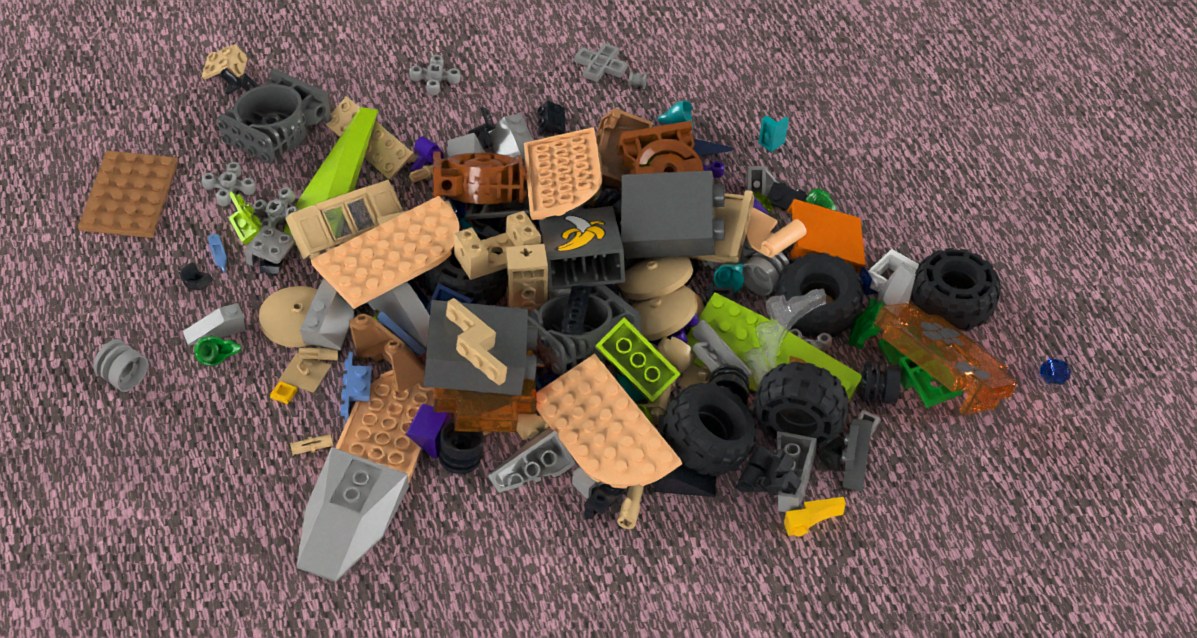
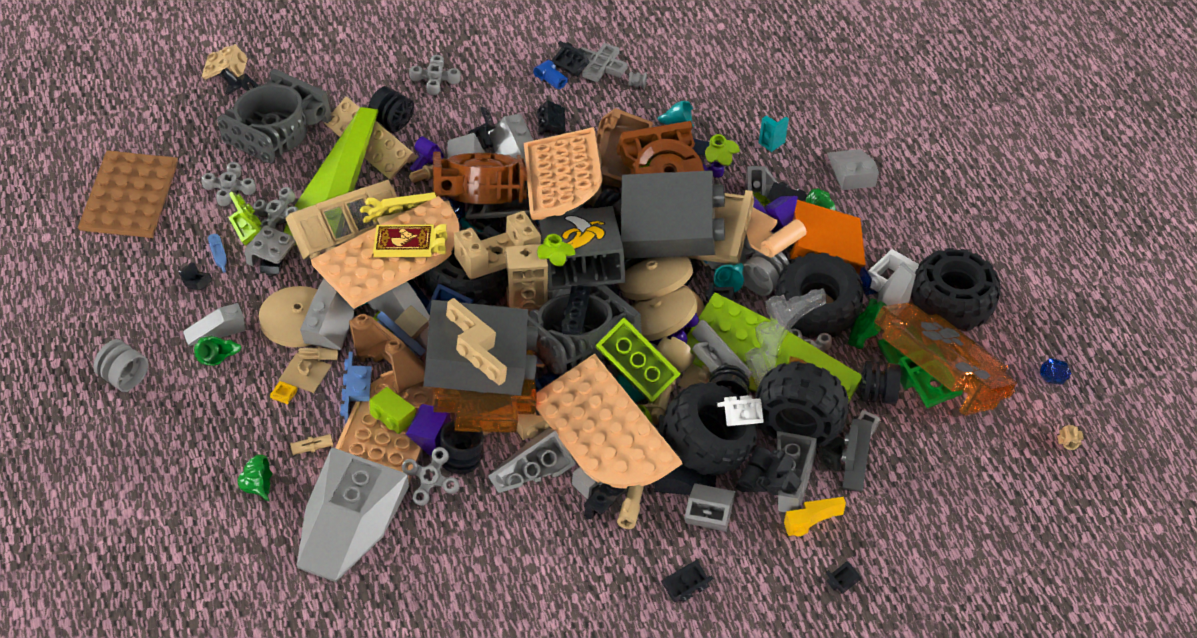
(256, 476): none -> green hair
(392, 410): none -> lime brick
(393, 108): none -> black wheel
(393, 205): none -> light yellow tile
(409, 240): none -> tile
(412, 322): none -> dark tan piece
(423, 473): none -> light grey gear
(548, 72): none -> blue piece
(555, 250): none -> lime plate
(570, 59): none -> black bracket
(685, 581): none -> black bracket
(709, 507): none -> light grey slope
(722, 152): none -> lime plate
(742, 411): none -> white bracket
(782, 210): none -> dark purple slope
(843, 577): none -> black bracket
(854, 169): none -> light grey slope
(1070, 437): none -> tan gear

